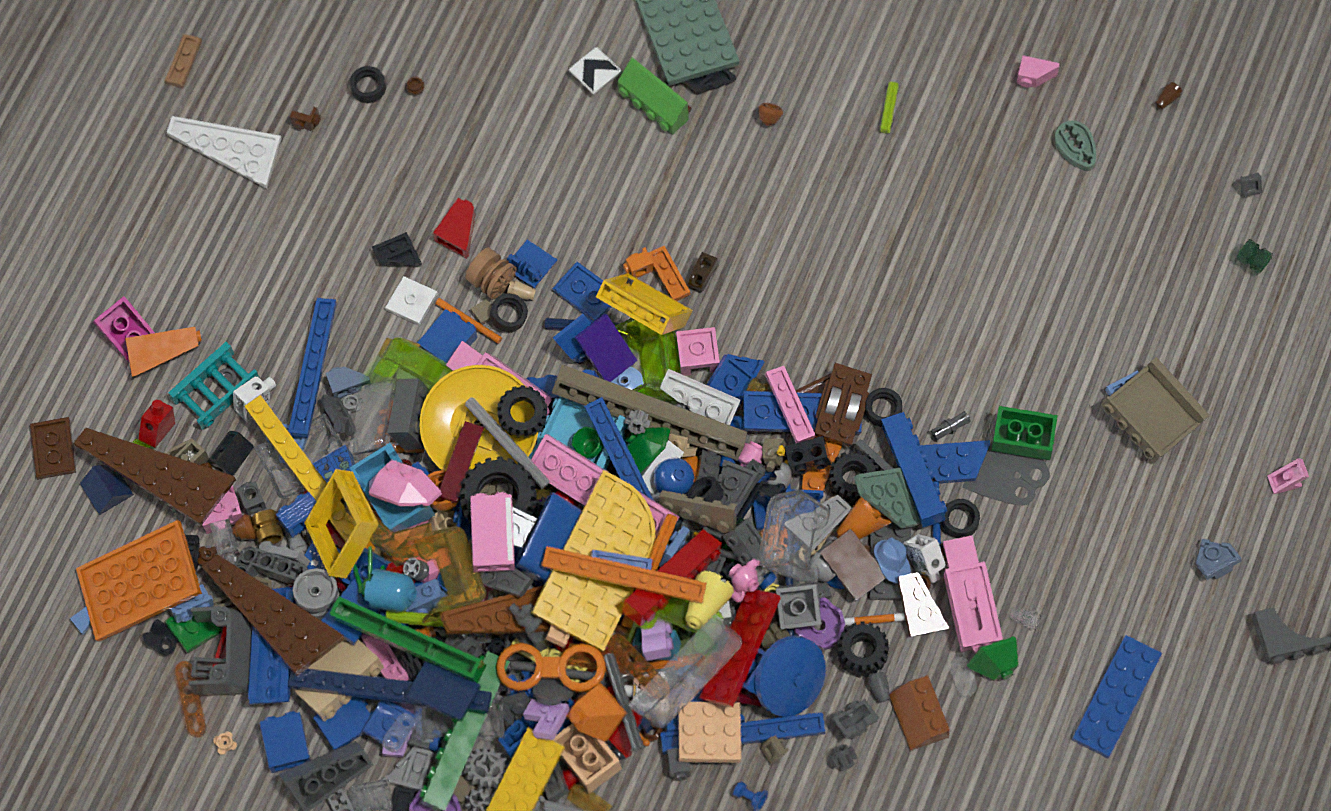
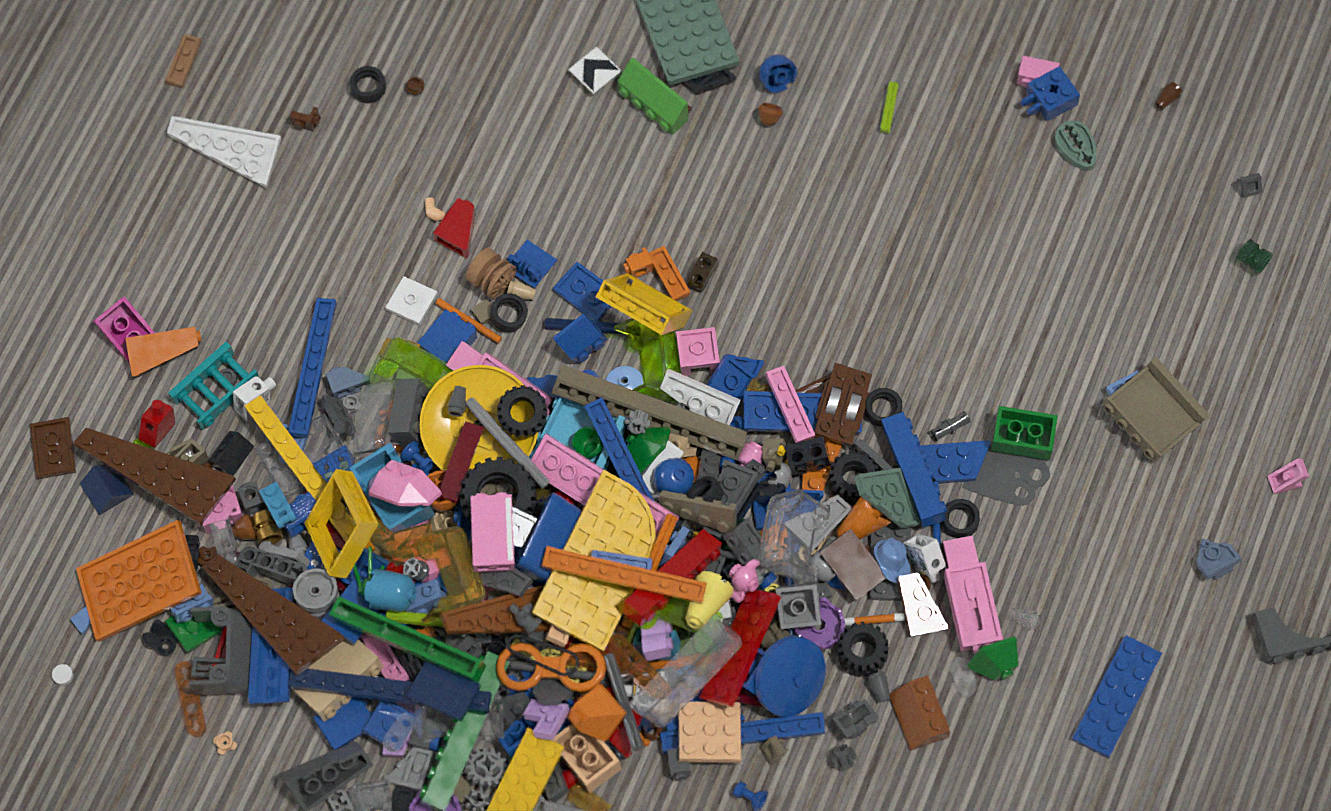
(62, 674): none -> white tile
(277, 504): none -> dark azure plate
(285, 741): blue brick -> none
(397, 252): black wing -> none
(411, 453): none -> blue piece
(433, 212): none -> light nougat arm
(457, 402): none -> dark grey cone
(538, 663): none -> black piece
(606, 348): dark purple tile -> none
(777, 73): none -> blue cylinder
(1051, 94): none -> blue hinge

